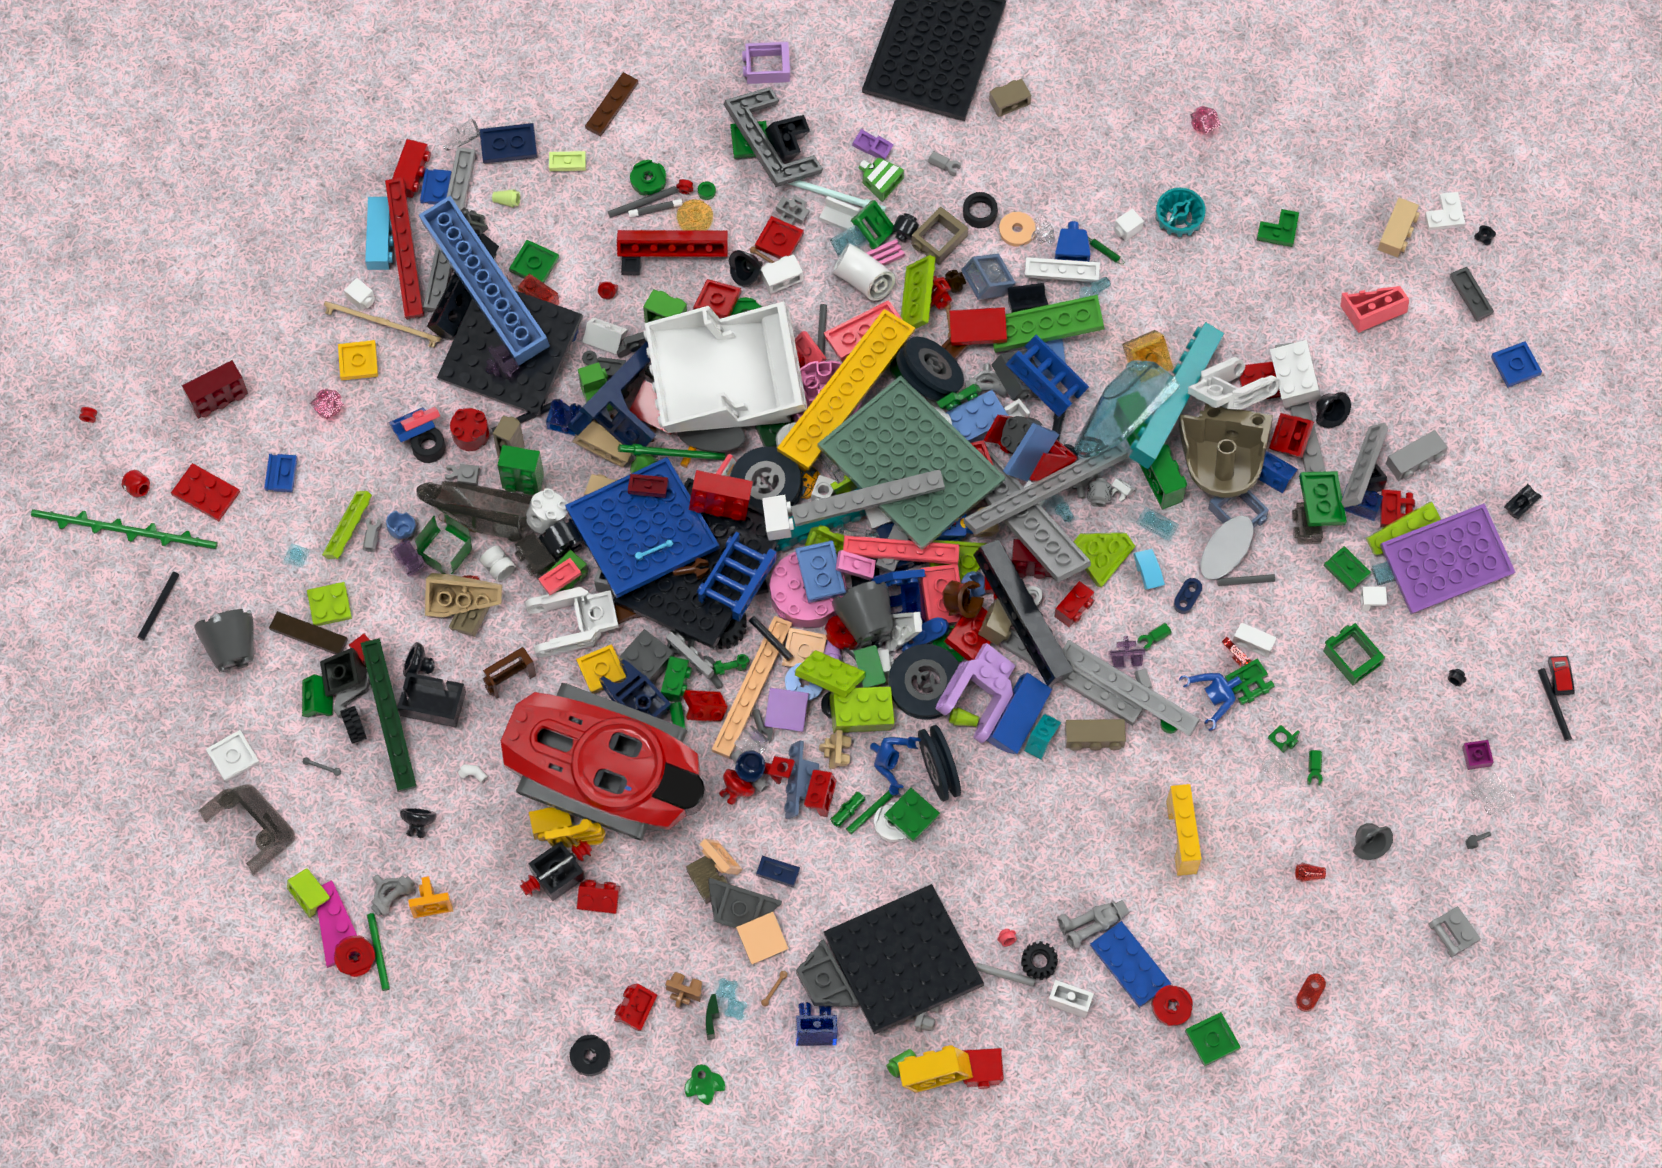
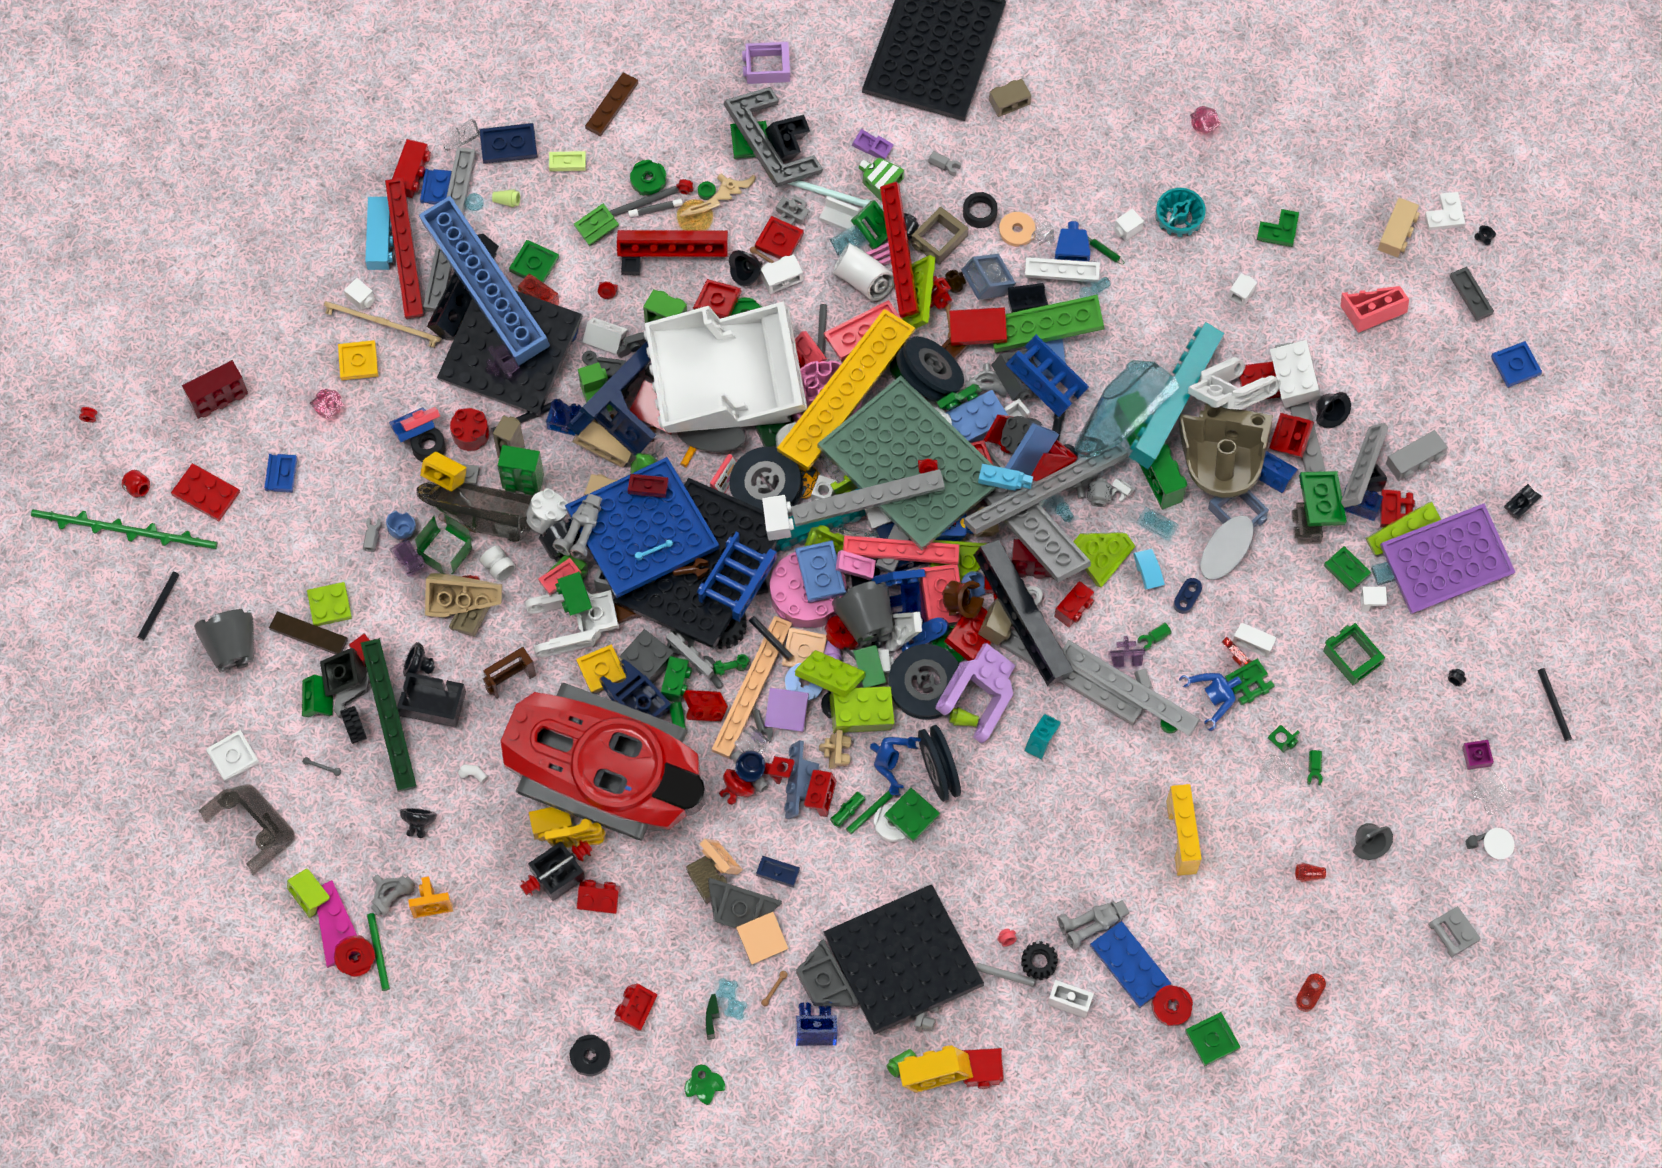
(296, 555): clear light blue plate -> none
(347, 524): lime plate -> none
(443, 471): none -> yellow brick
(474, 202): none -> clear light blue plate
(475, 220): dark grey piece -> none
(534, 555): clear smoke brick -> none
(574, 593): none -> green brick
(587, 518): none -> light grey piece
(596, 224): none -> bright green plate
(638, 449): green bar -> none
(692, 992): medium nougat hips -> none
(720, 495): red brick -> none
(727, 187): none -> tan piece
(899, 249): none -> red plate
(927, 465): none -> red plate
(1004, 478): none -> medium azure hinge
(1019, 714): blue brick -> none
(1095, 734): dark tan brick -> none
(1149, 348): clear yellow slope -> none
(1242, 289): none -> white brick
(1246, 580): dark grey bar -> none
(1499, 843): none -> white sticker
(1561, 674): slope -> none

